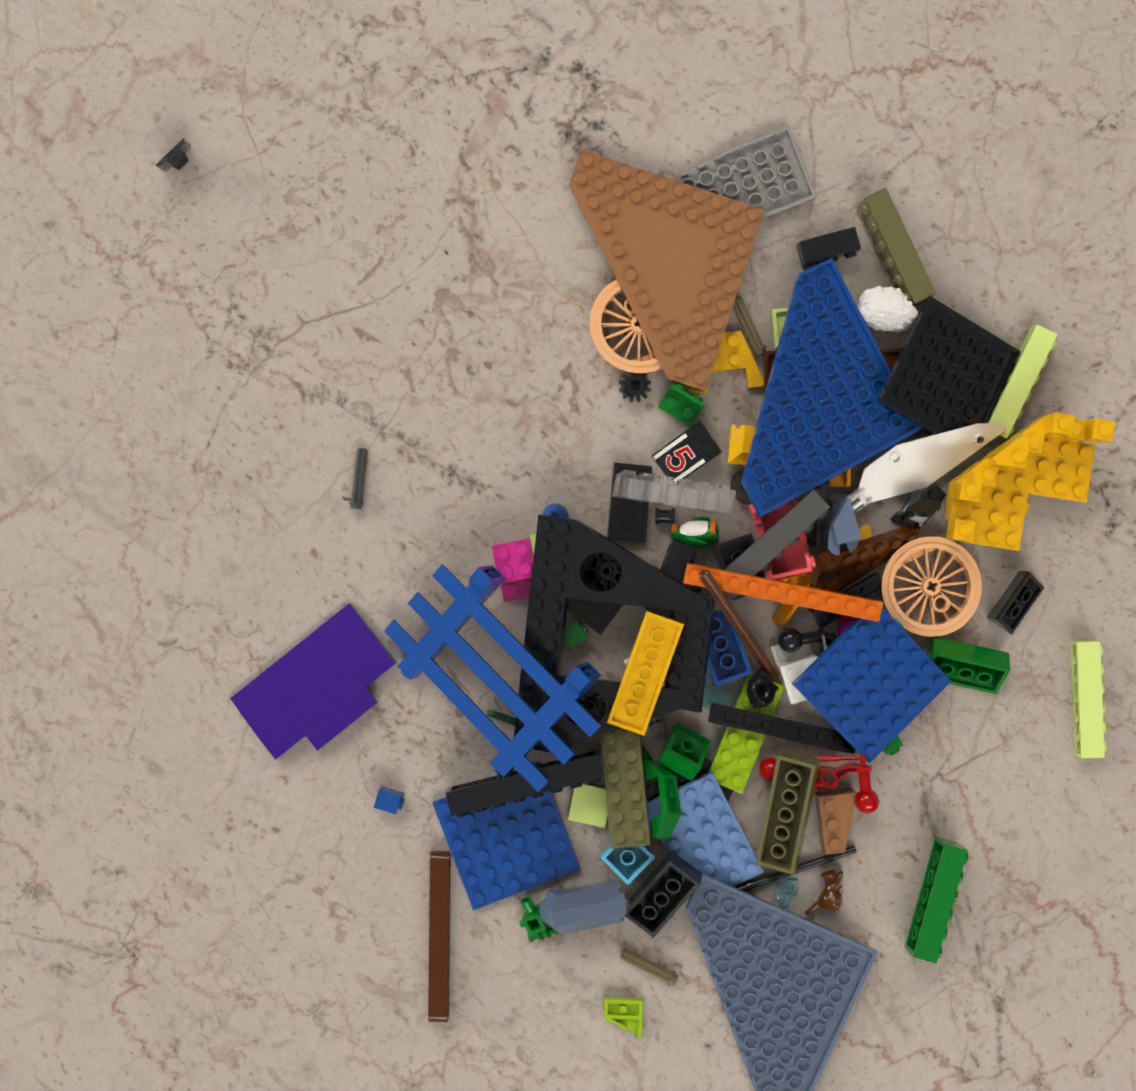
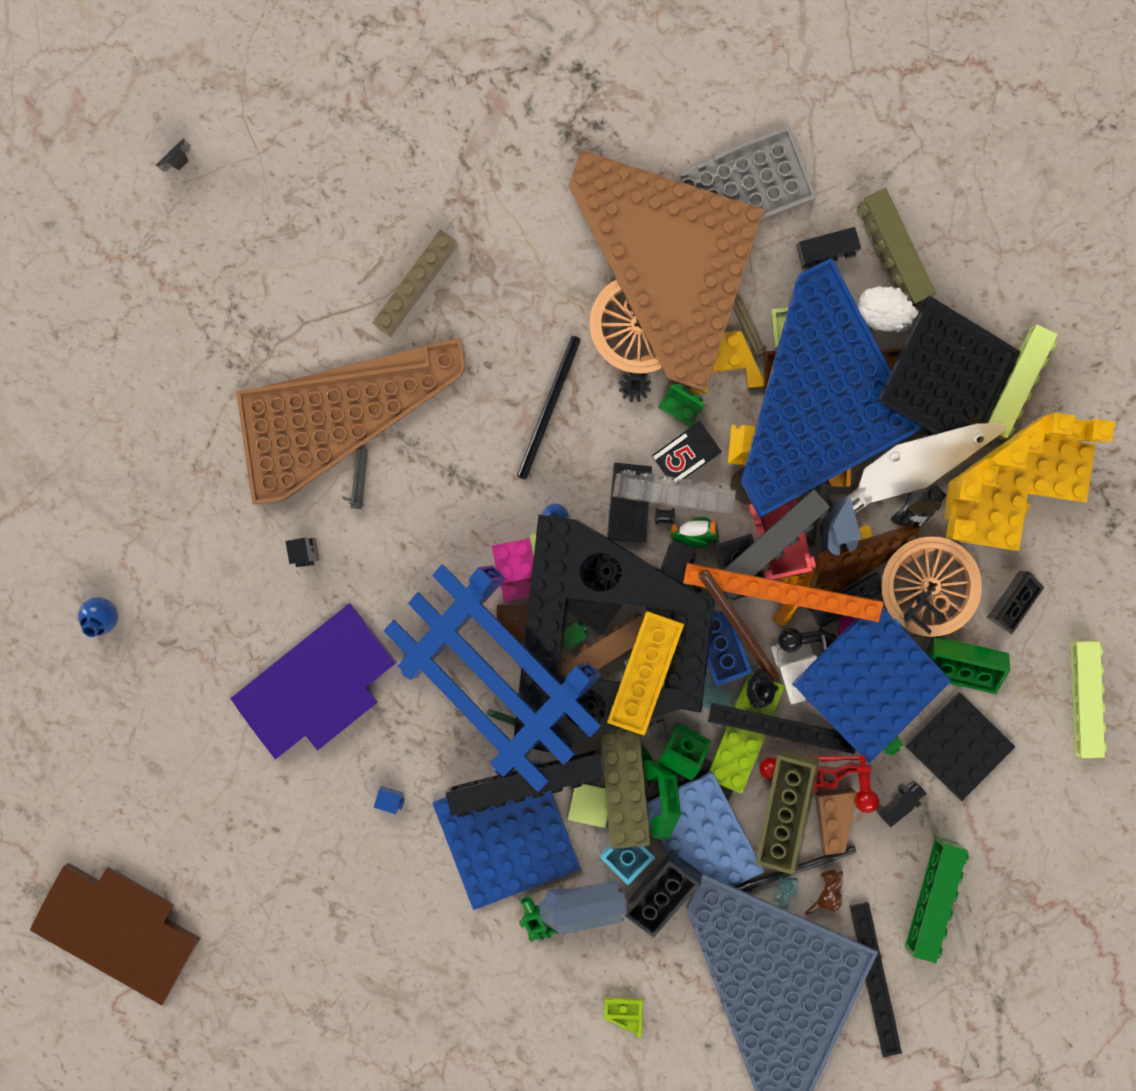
(97, 616): none -> blue brick
(116, 929): none -> reddish brown slope
(302, 551): none -> black arch
(317, 420): none -> medium nougat wing
(415, 283): none -> dark tan brick
(439, 936): reddish brown beam -> none
(513, 619): none -> reddish brown tile
(548, 407): none -> black axle
(605, 647): none -> medium nougat brick
(649, 967): dark tan axle -> none
(876, 982): none -> black tile
(901, 803): none -> black hips
(921, 601): none -> black plate
(960, 746): none -> black plate

